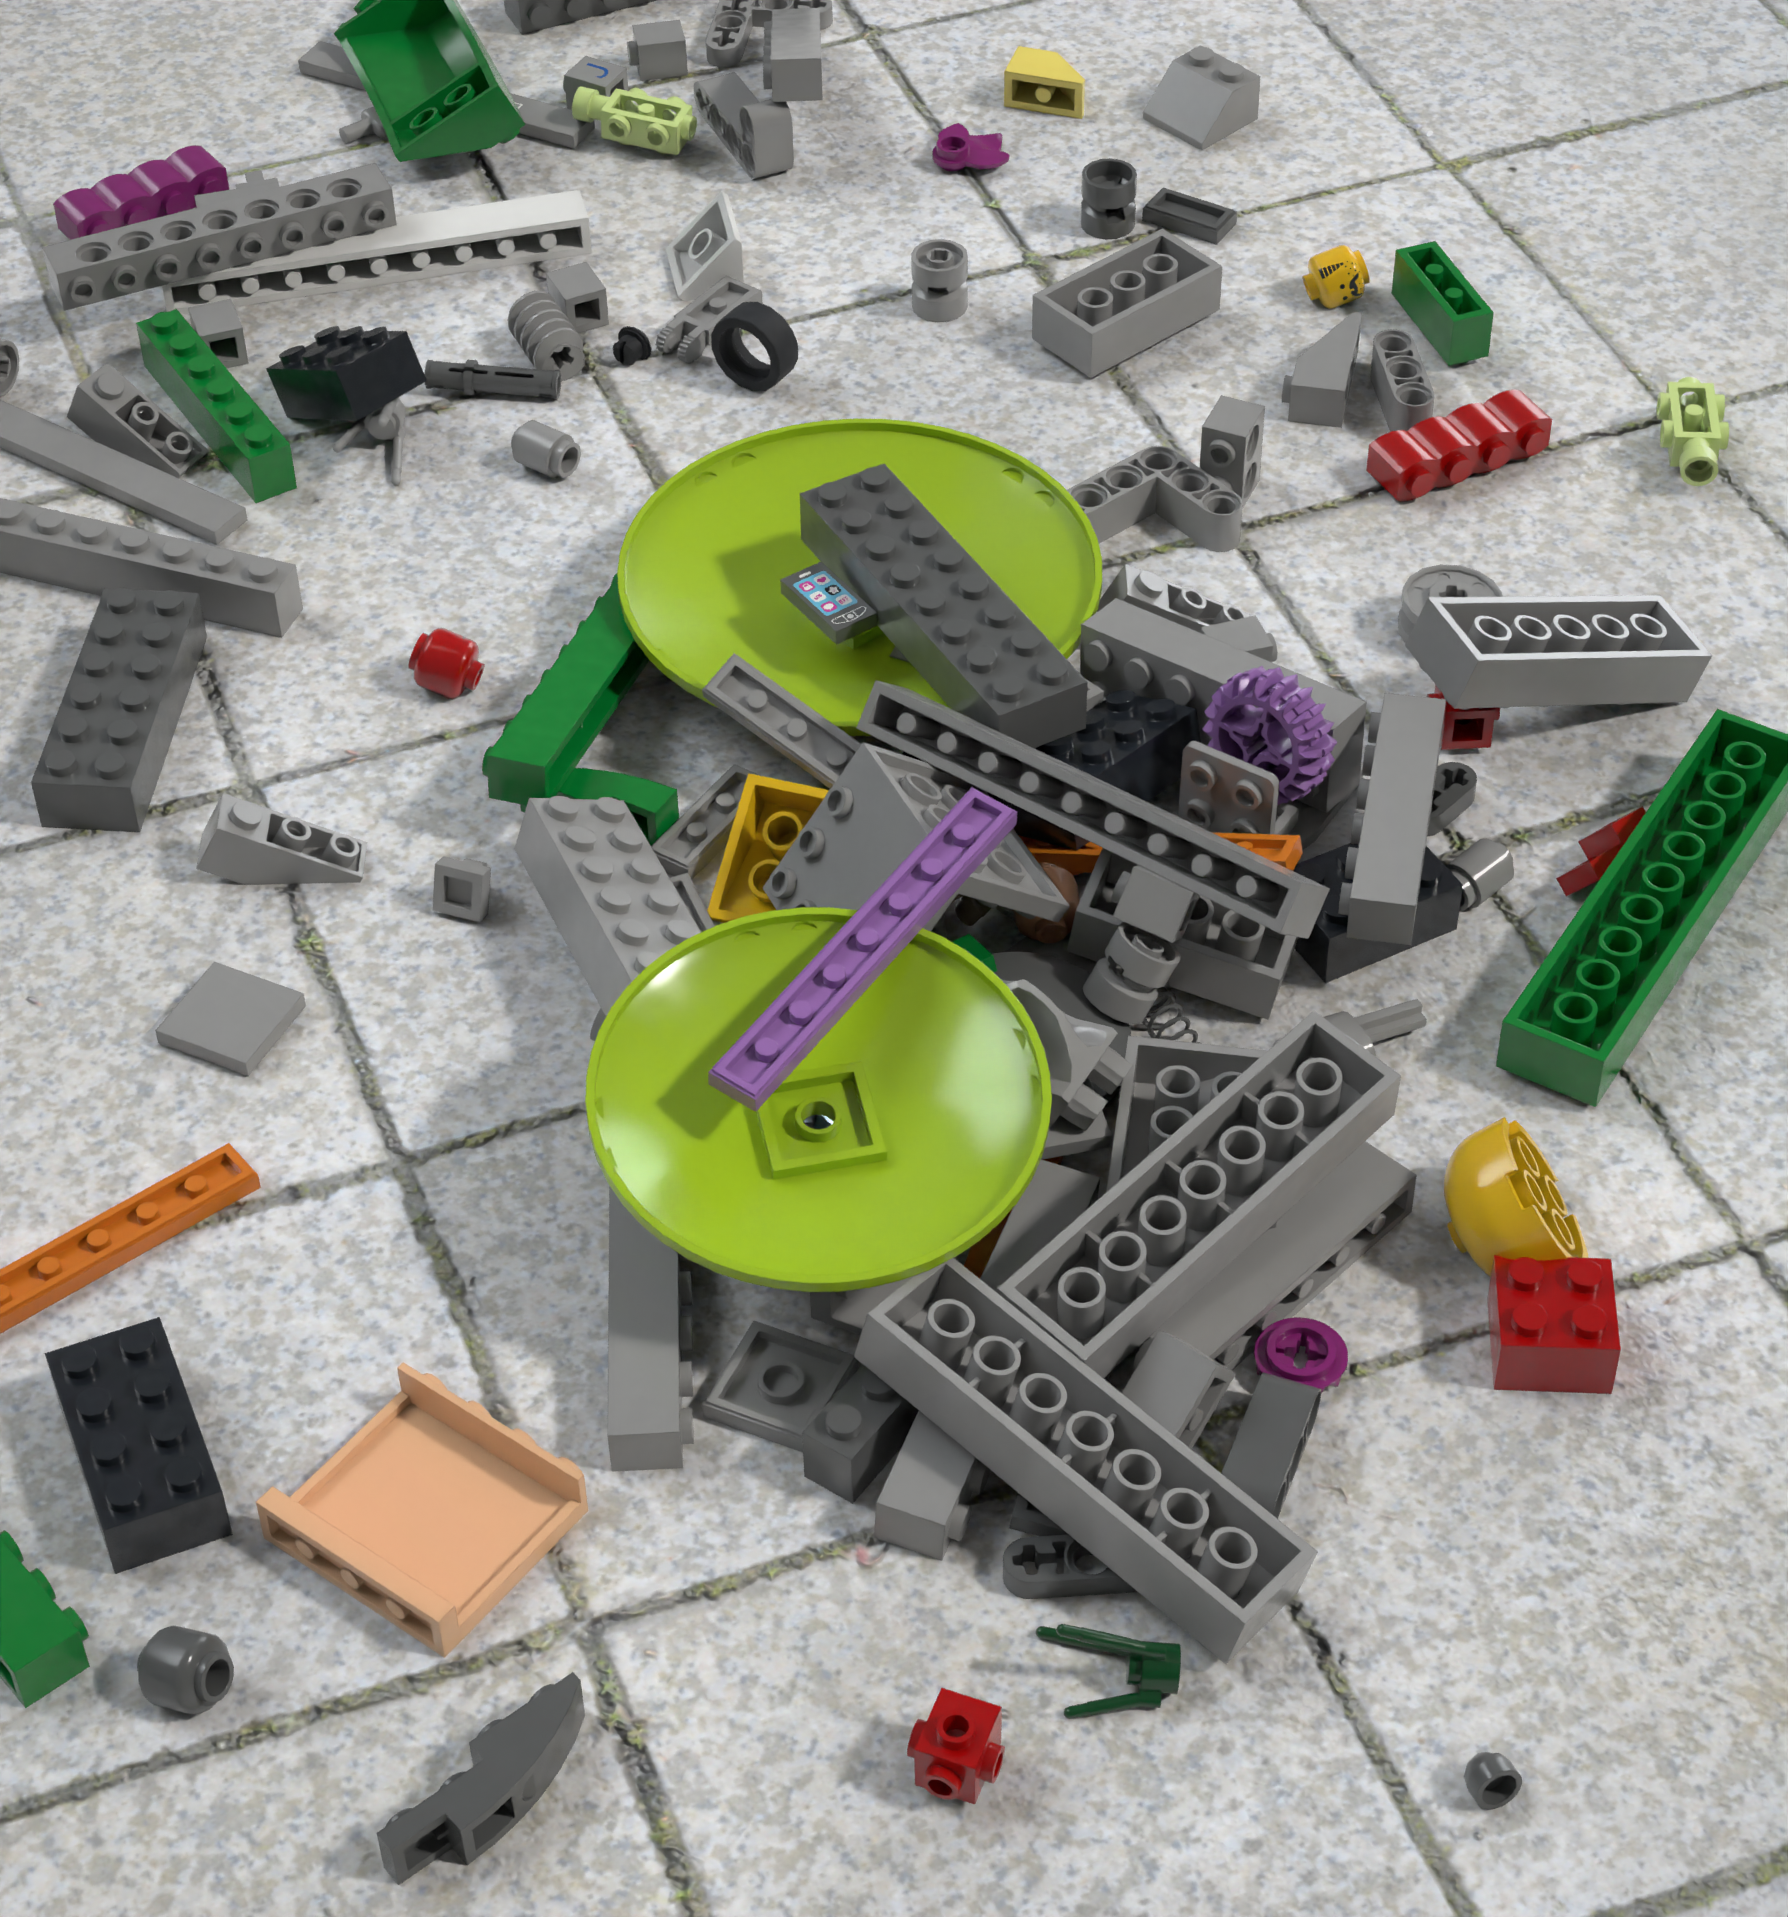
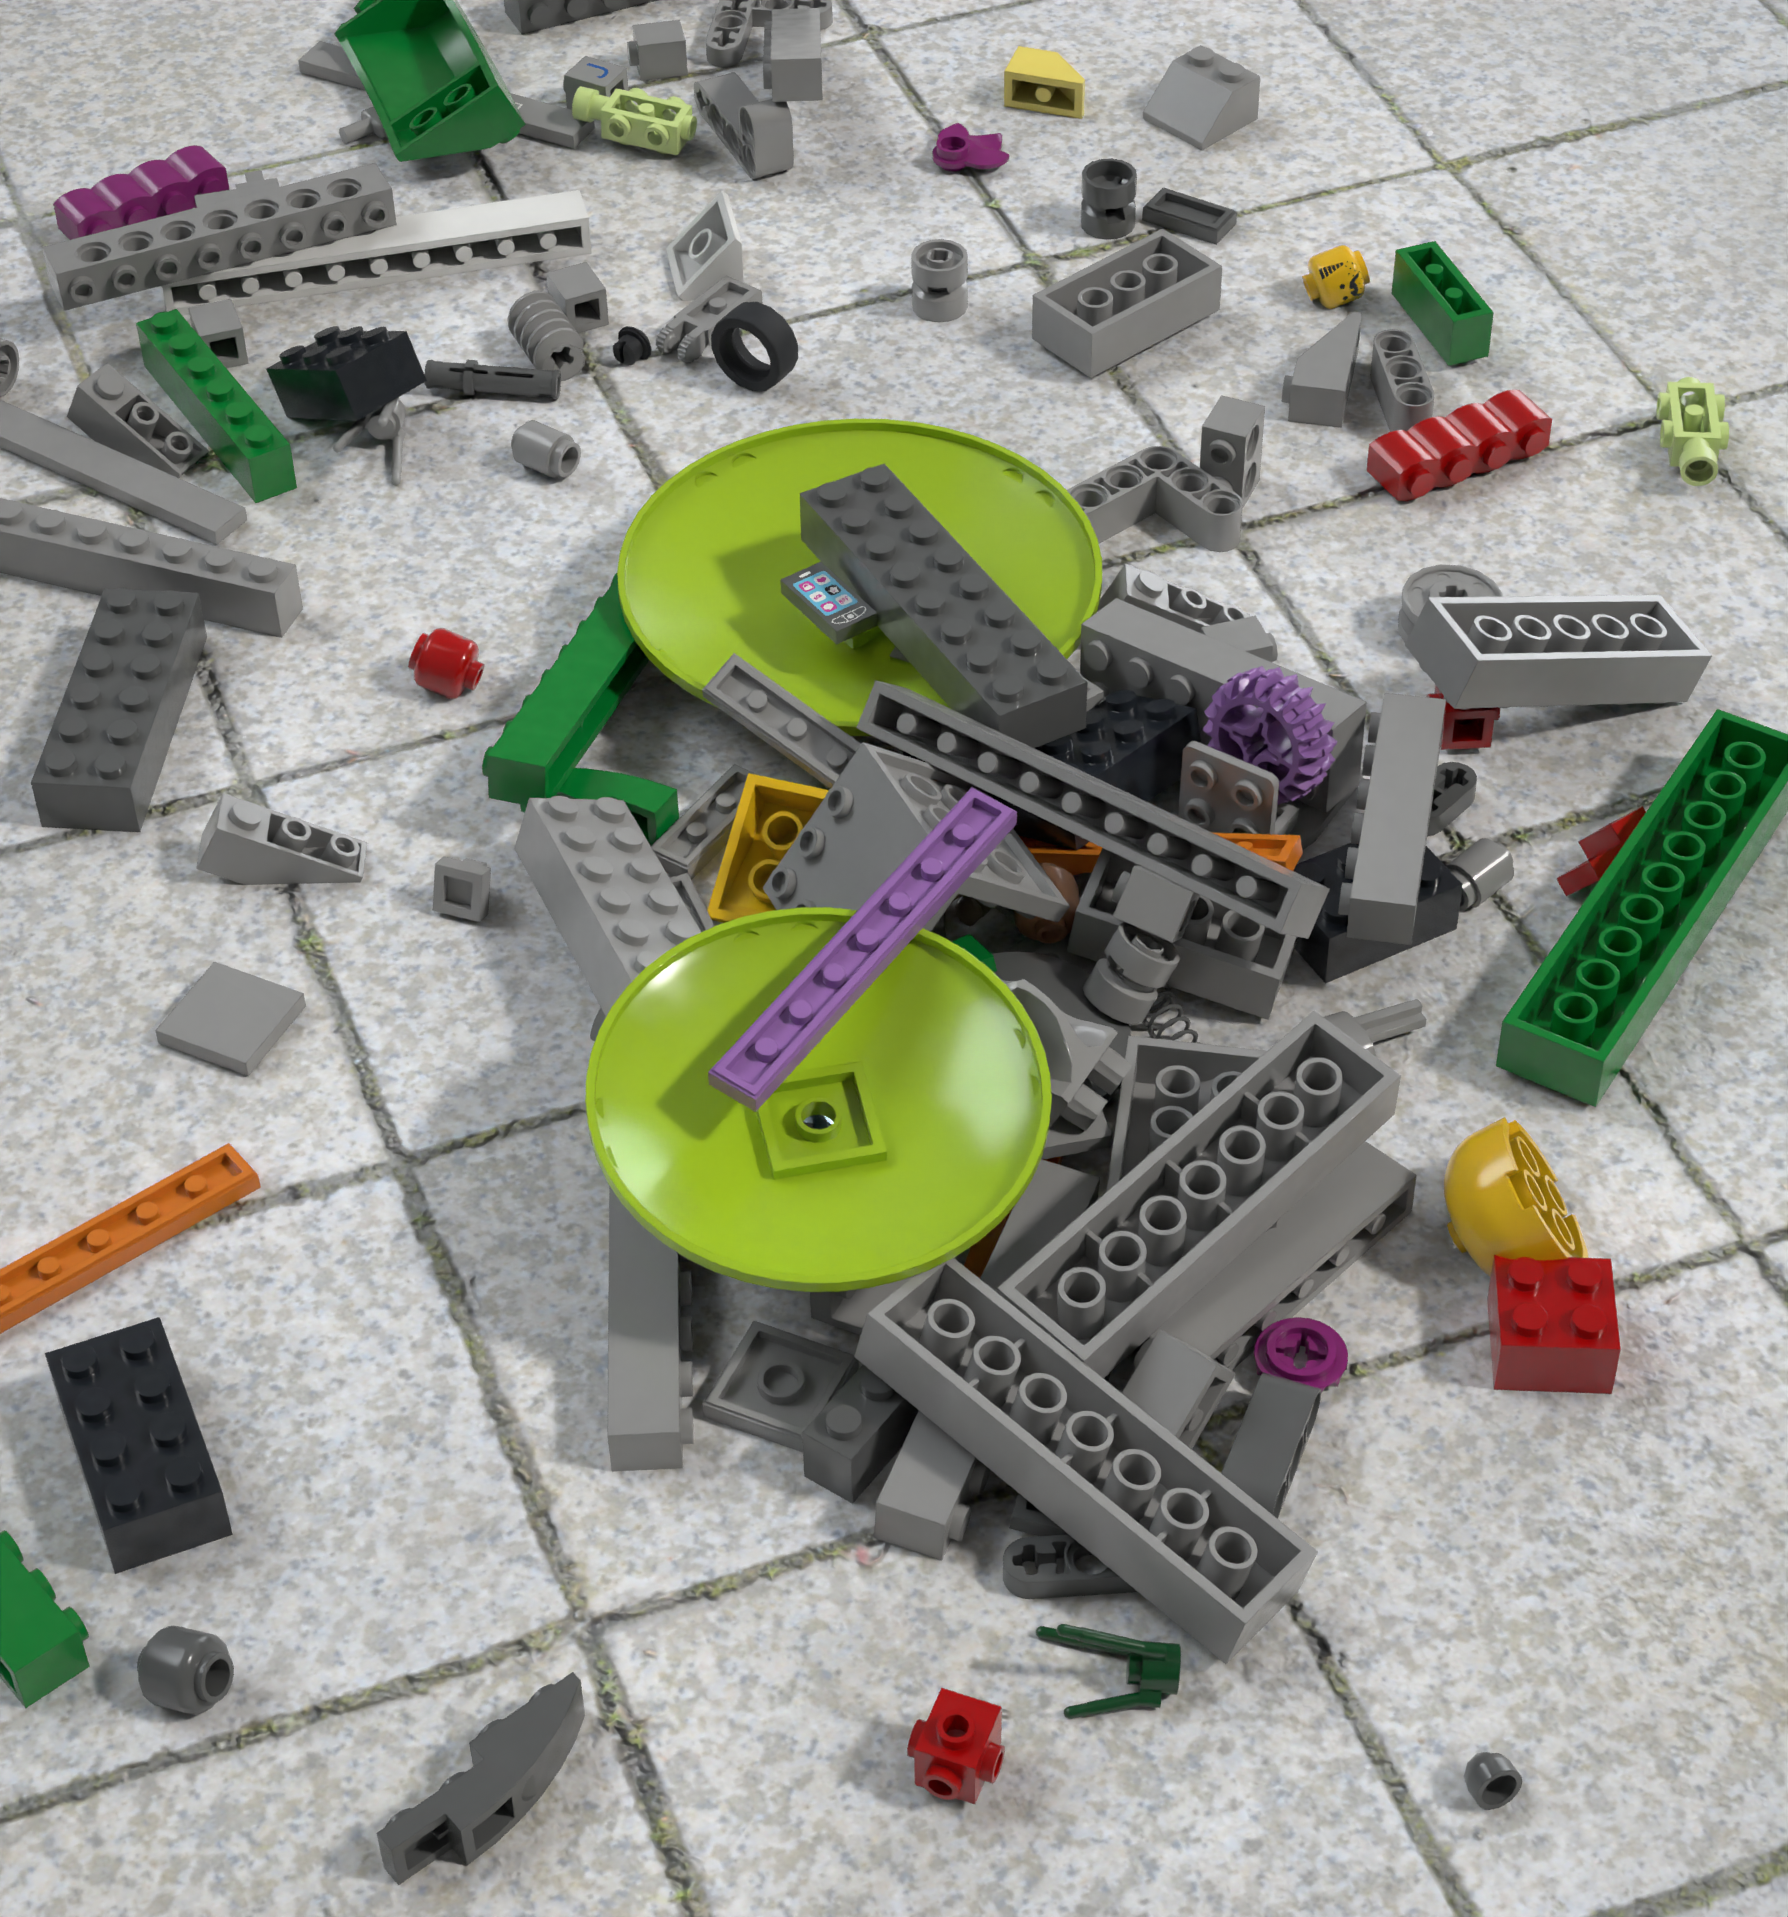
(429, 1512): light nougat panel -> none

